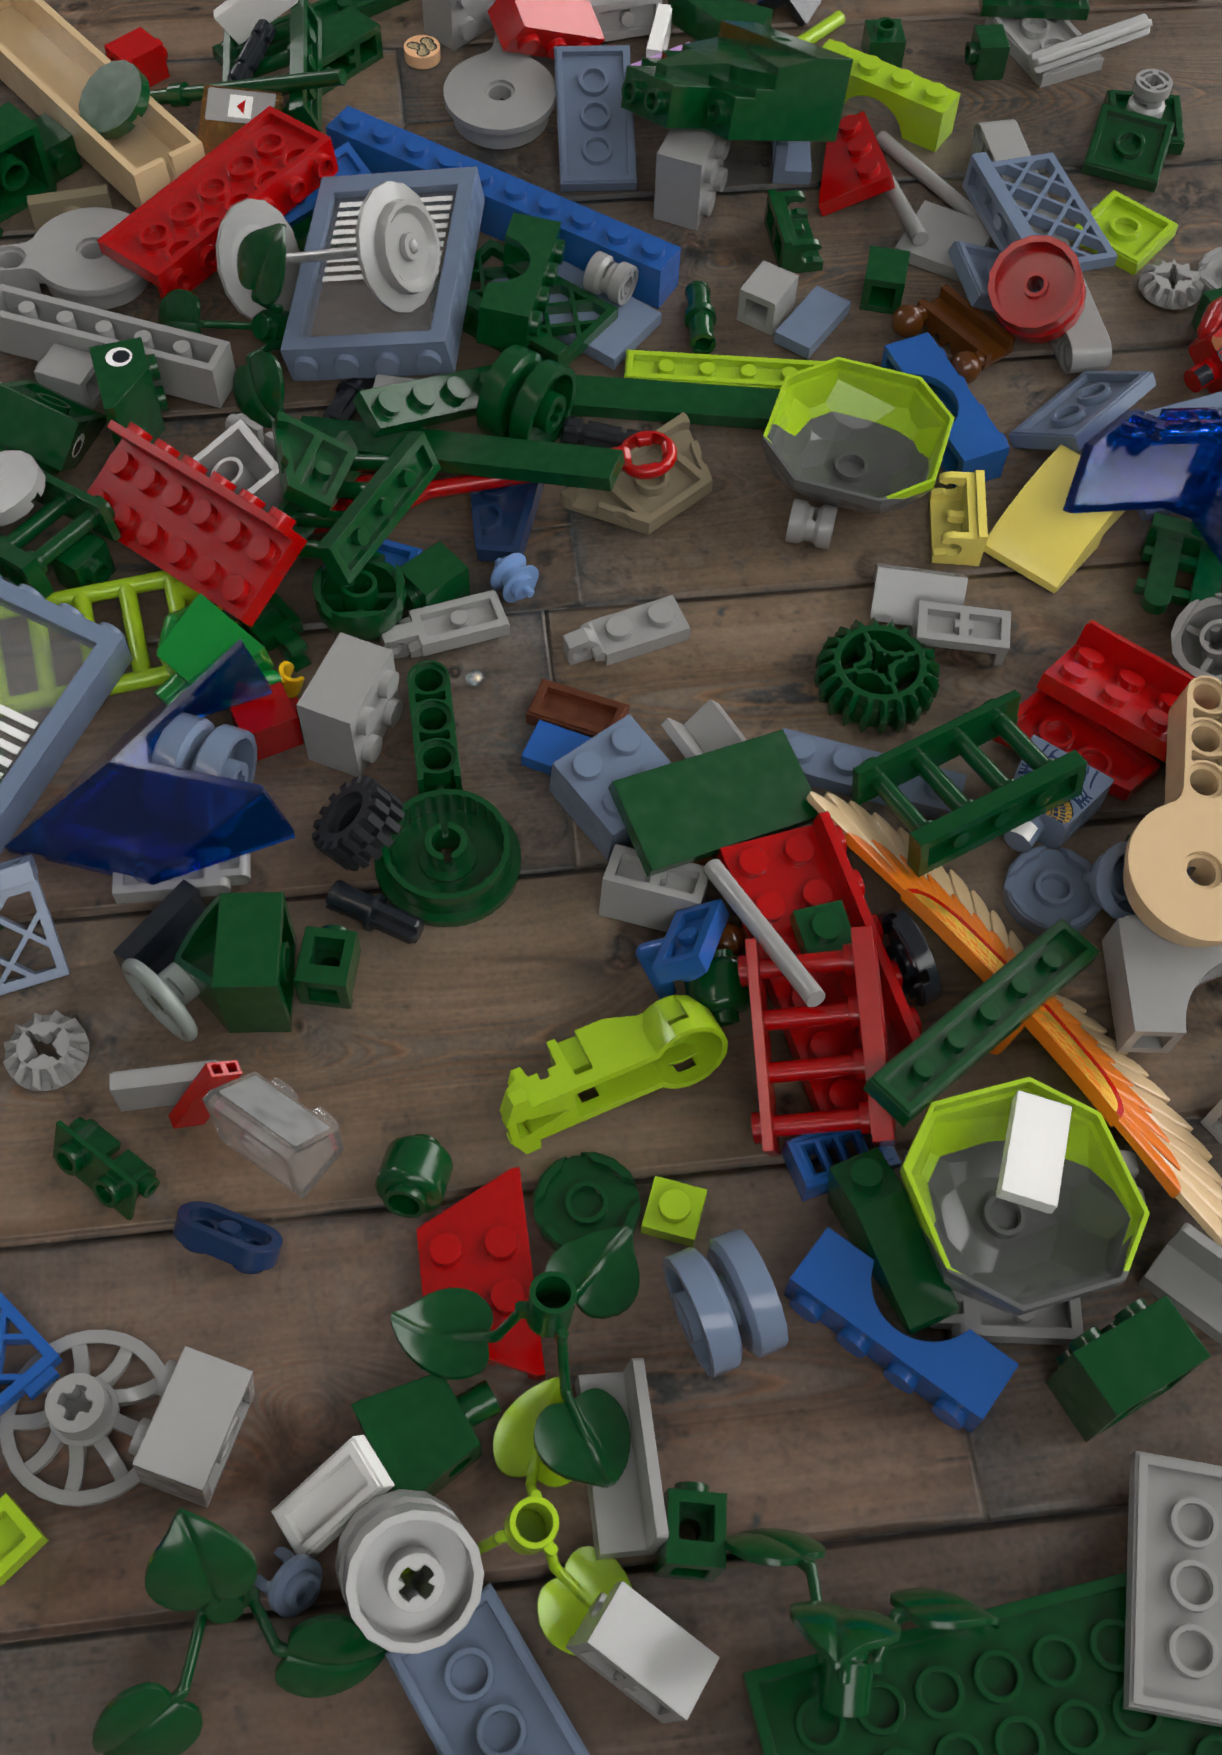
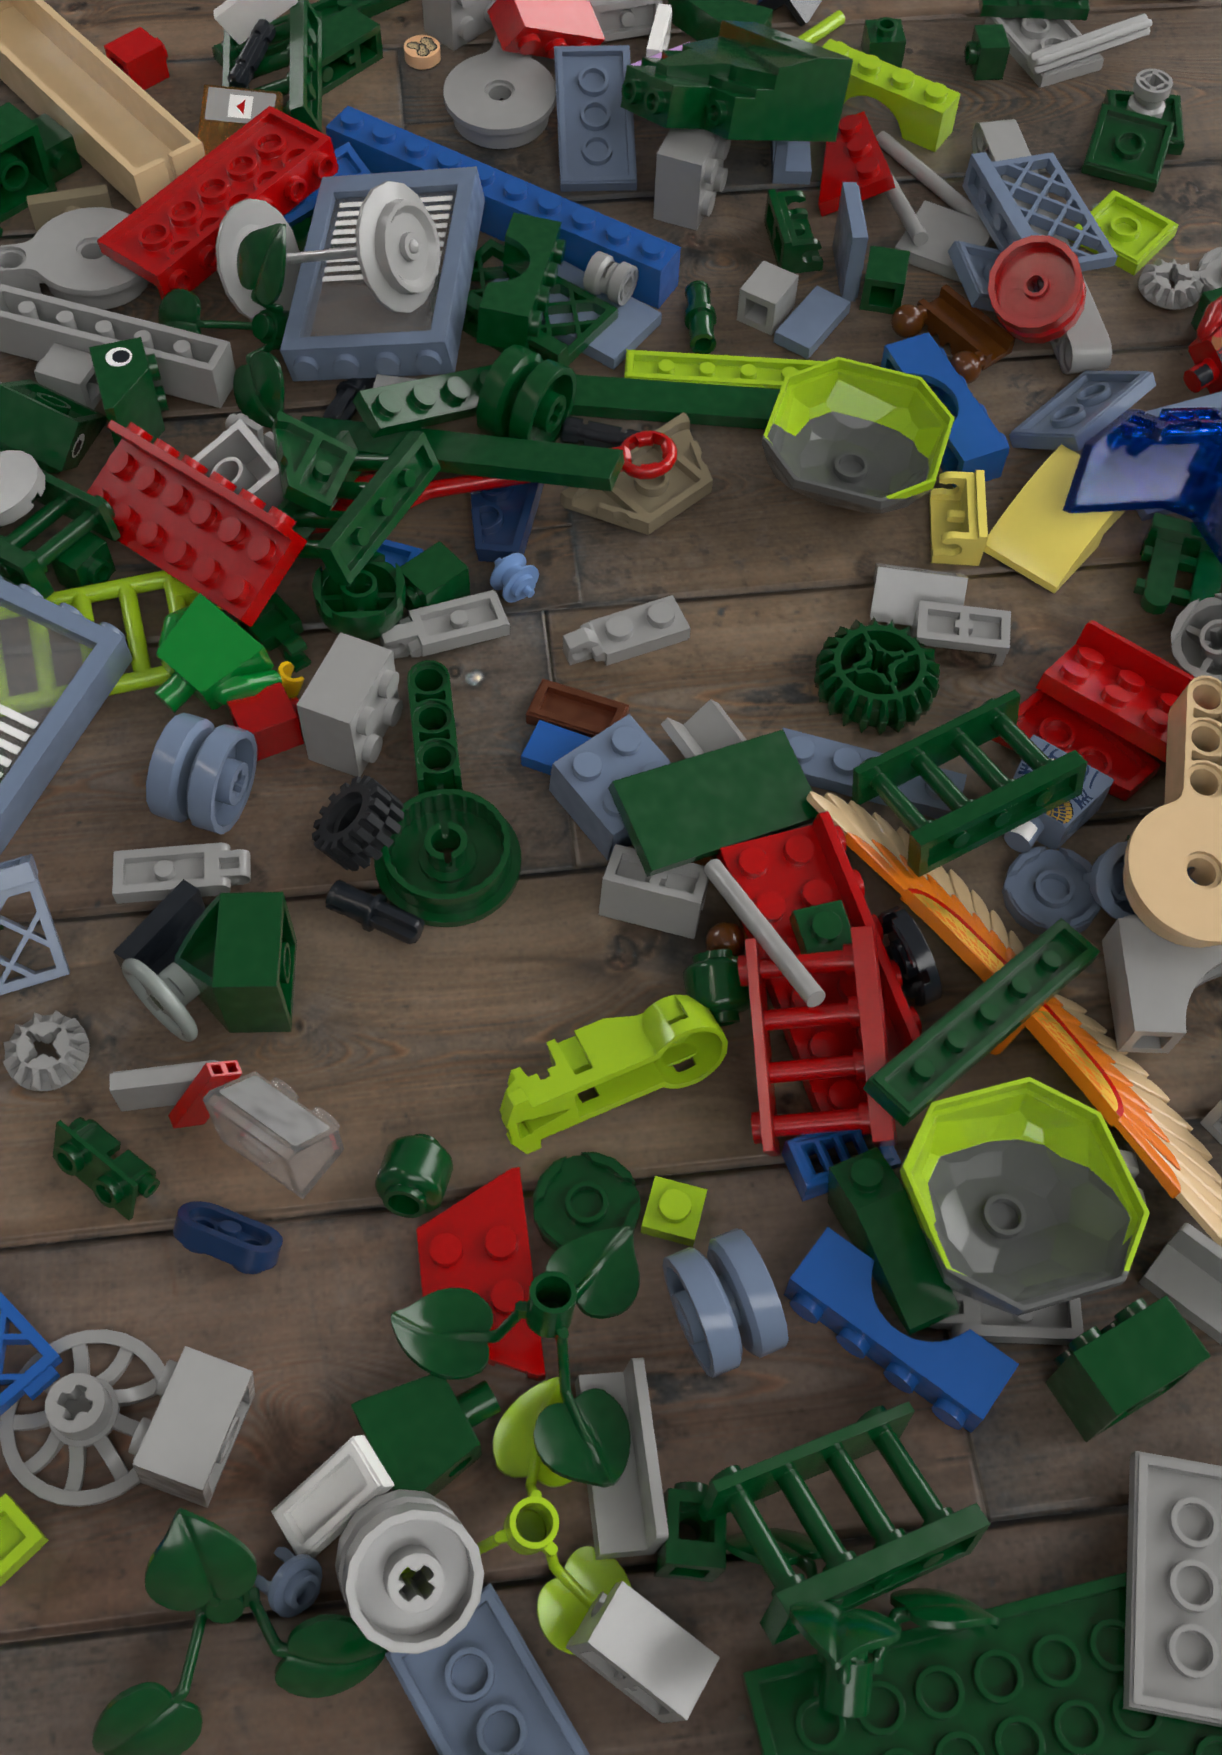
(114, 99): tile -> none
(155, 816): clear blue windscreen -> none
(183, 94): dark green bar -> none
(317, 977): dark green brick -> none
(685, 949): blue plate -> none
(811, 524): light grey wheel -> none
(846, 1577): none -> dark green fence
(850, 241): none -> sand blue tile
(1034, 1152): white tile -> none

